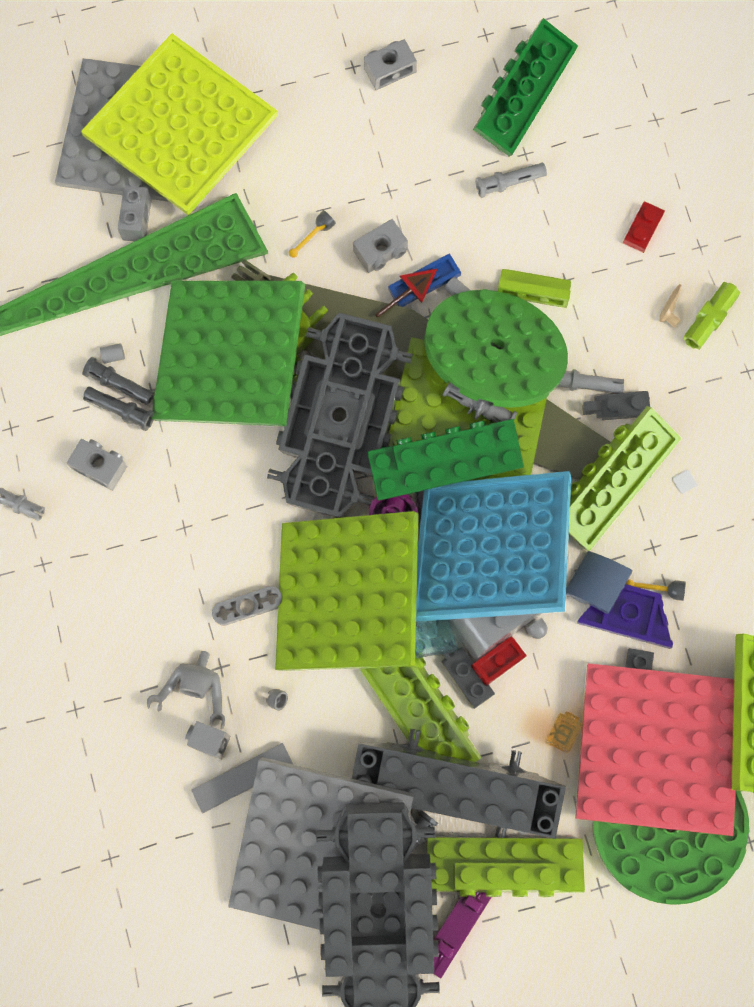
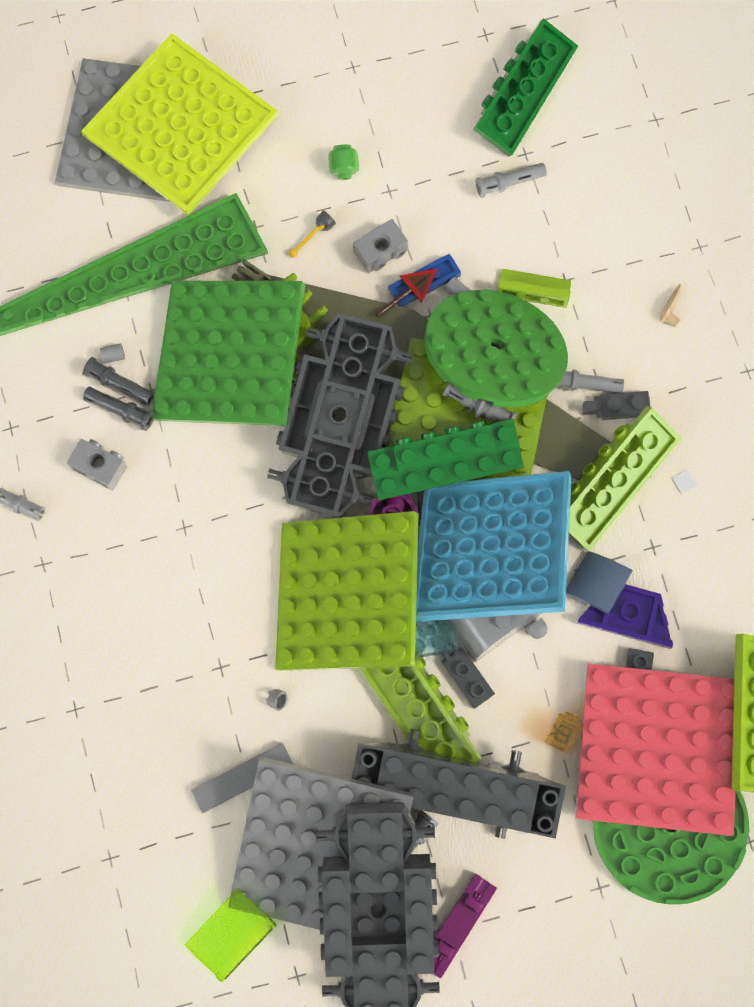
(134, 213): light grey brick -> none
(194, 682): light grey piece -> none
(207, 739): light grey brick -> none
(230, 935): none -> clear neon green piece
(262, 593): light grey beam -> none
(343, 161): none -> bright green head
(385, 74): light grey brick -> none
(498, 661): red plate -> none
(507, 866): lime plate -> none
(643, 226): red plate -> none
(675, 589): hinge -> none
(711, 315): lime piece -> none

